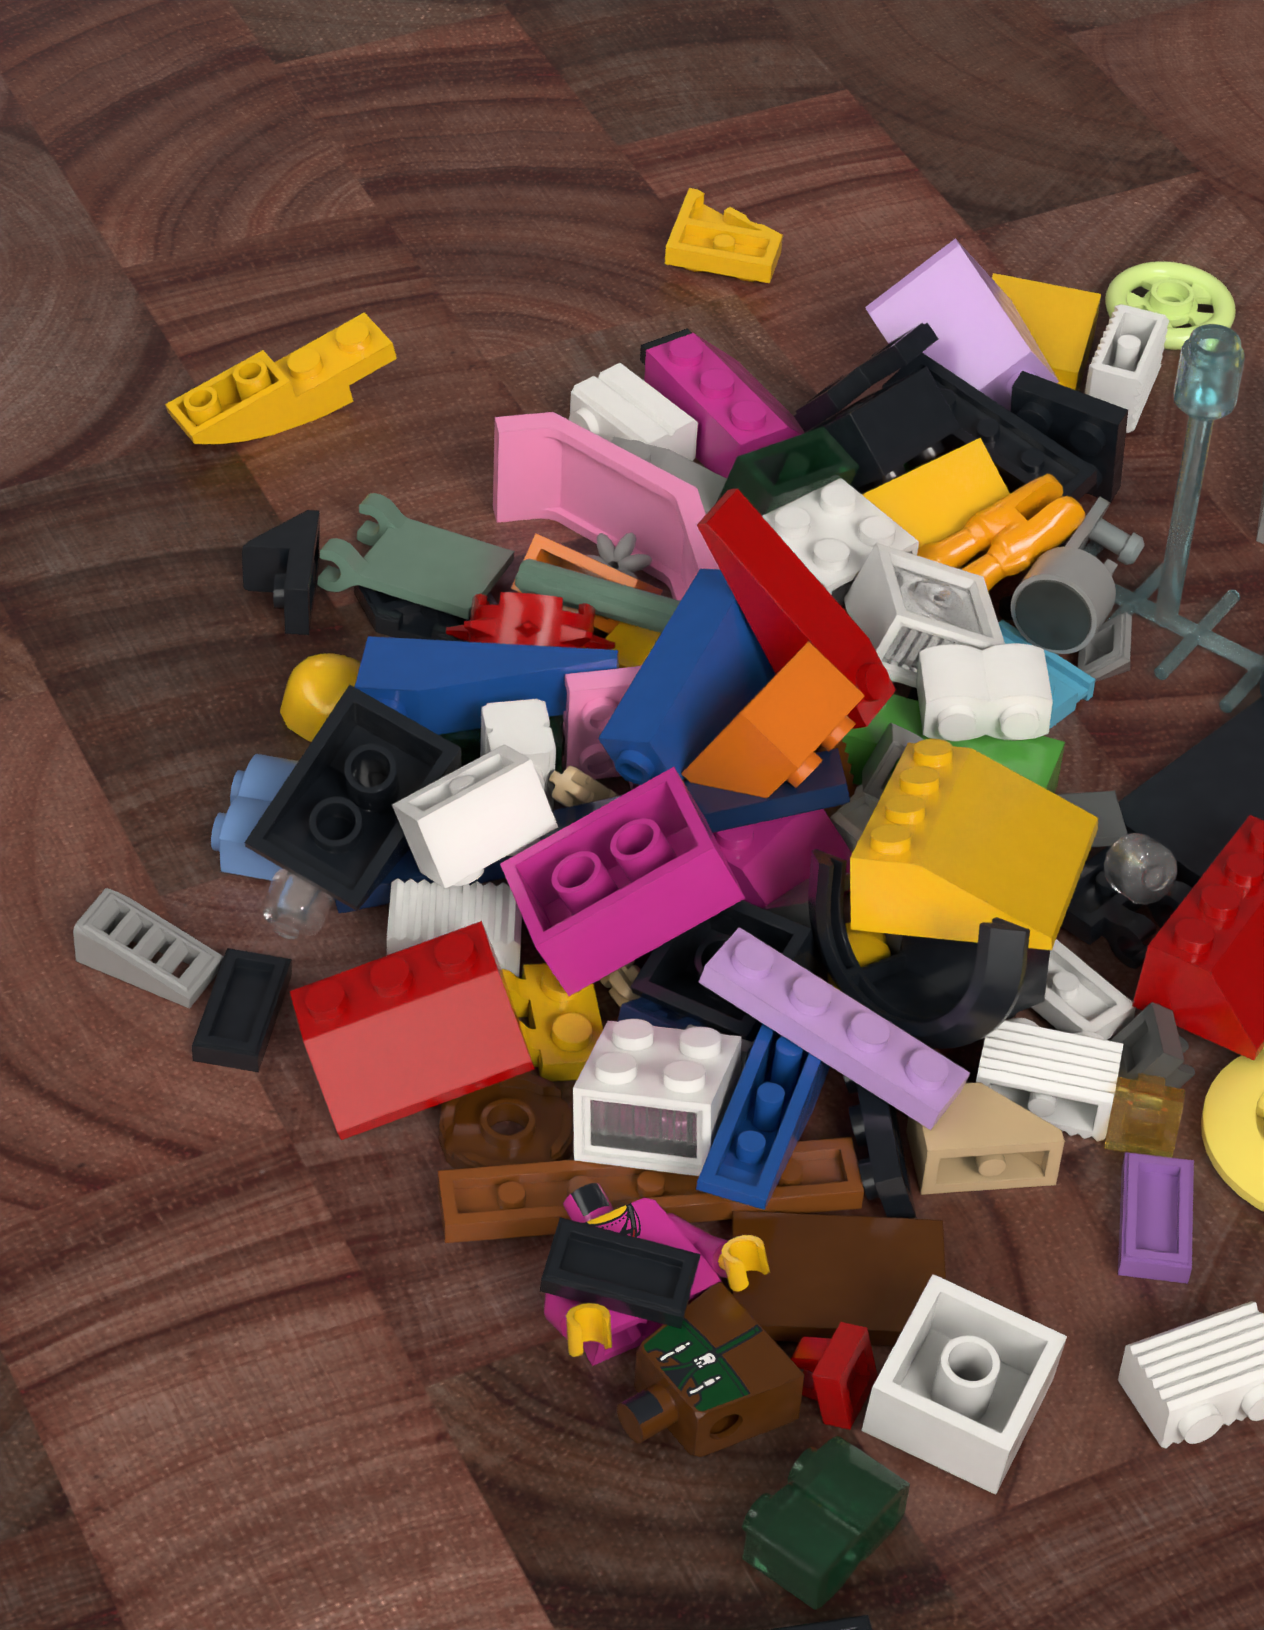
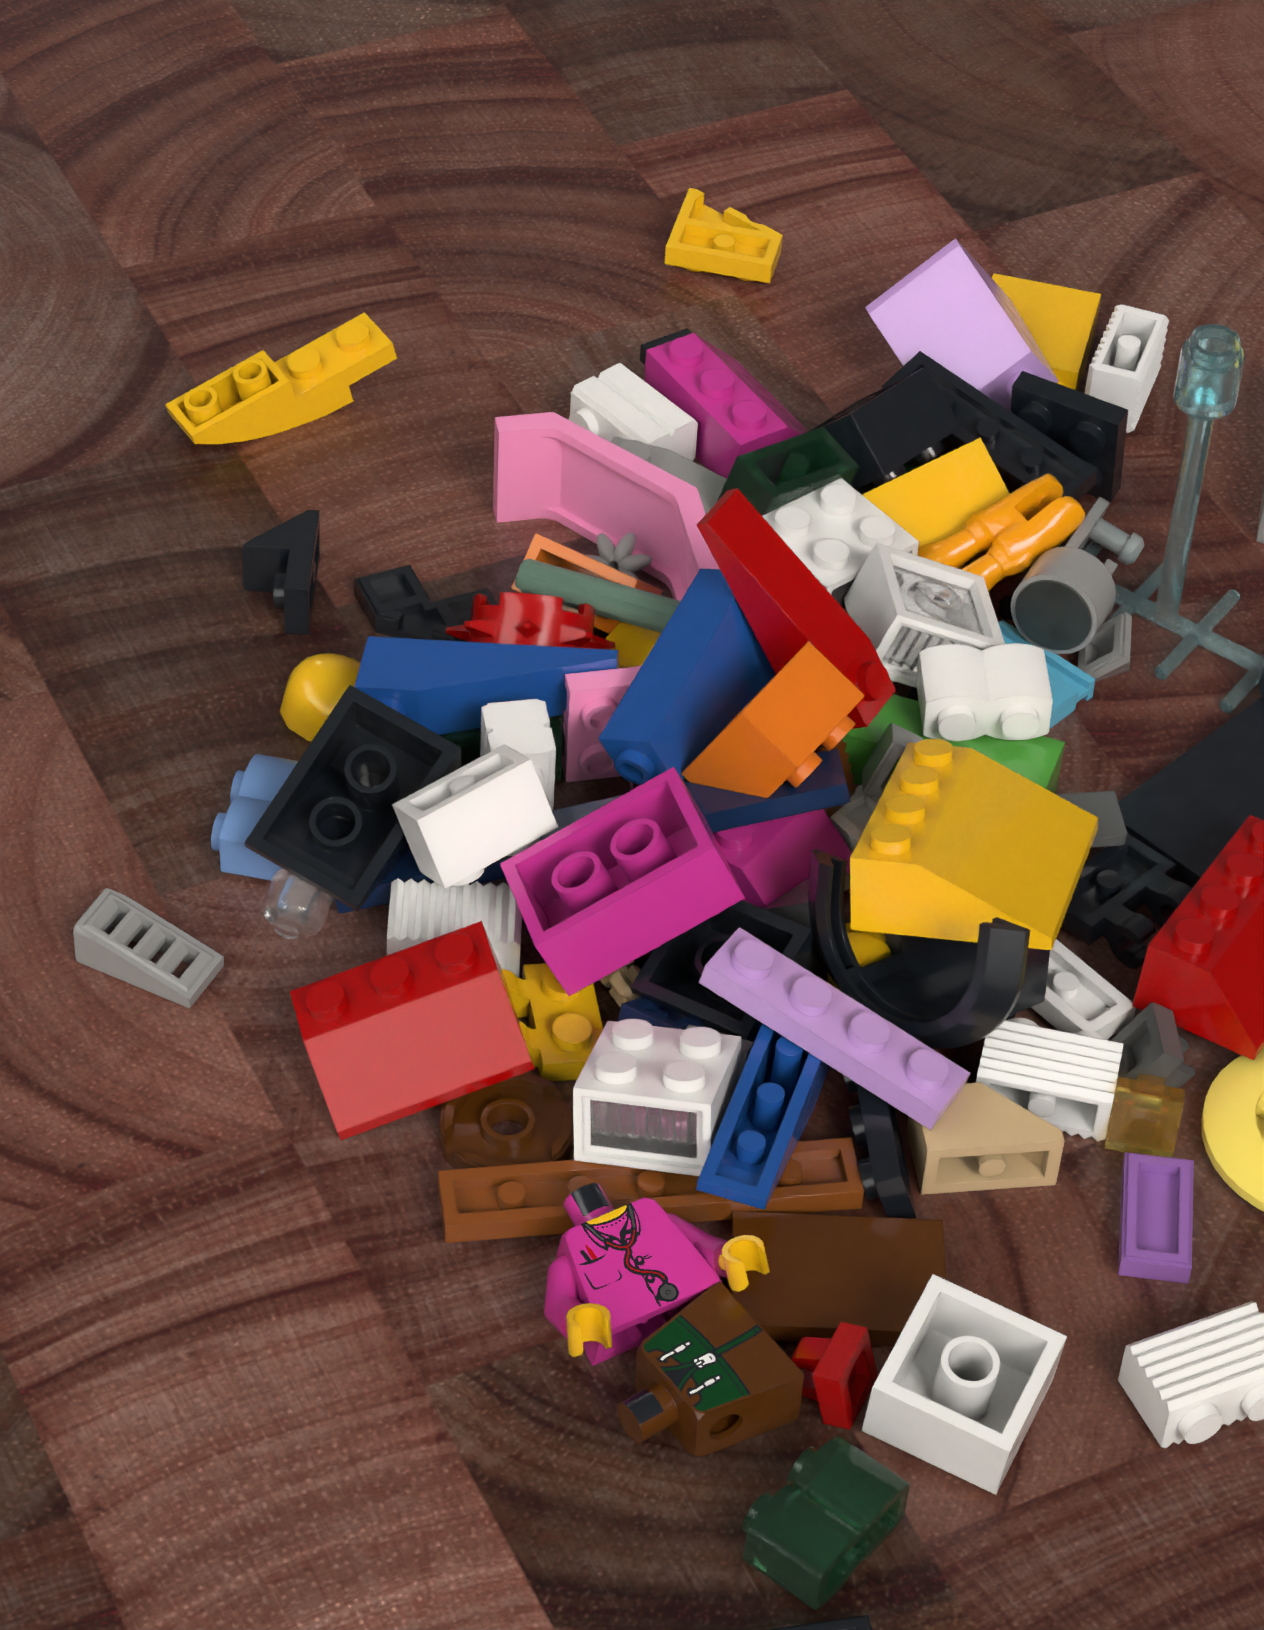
(242, 1010): black tile -> none
(414, 561): sand green flag -> none
(578, 788): tan axle -> none
(620, 1272): black tile -> none
(880, 365): black tile -> none
(1140, 868): clear piece -> none
(1174, 292): yellowish green plate -> none

